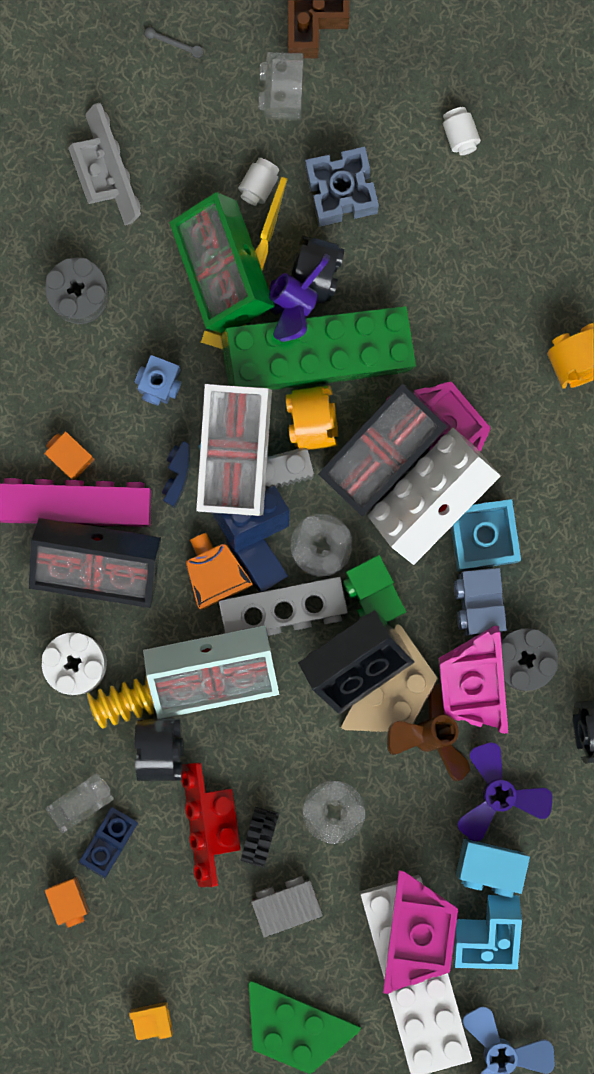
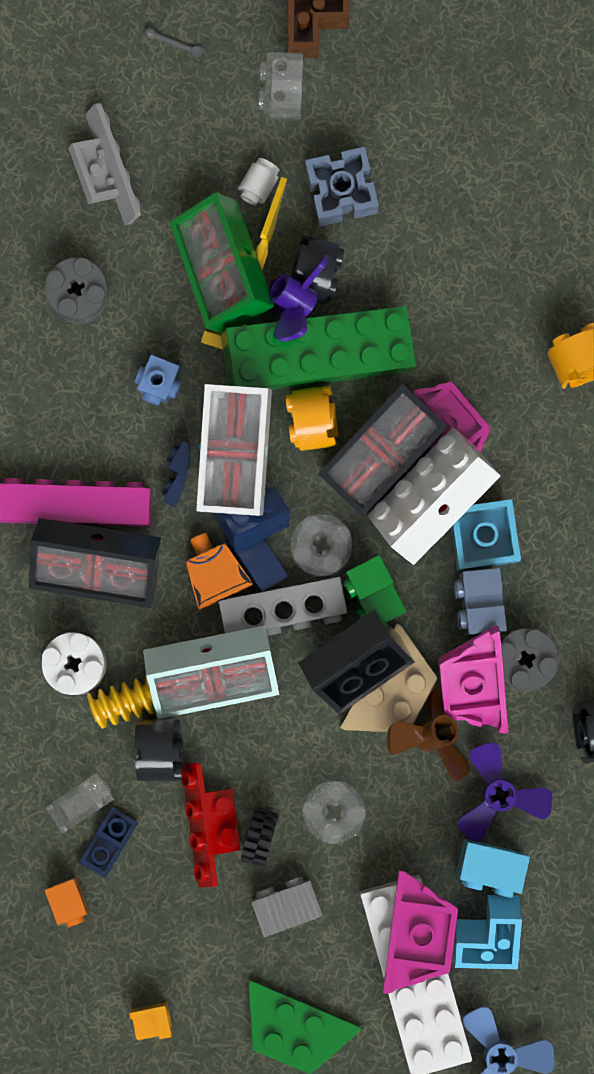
(68, 455): orange brick -> none
(288, 468): light grey brick -> none
(461, 131): white brick -> none

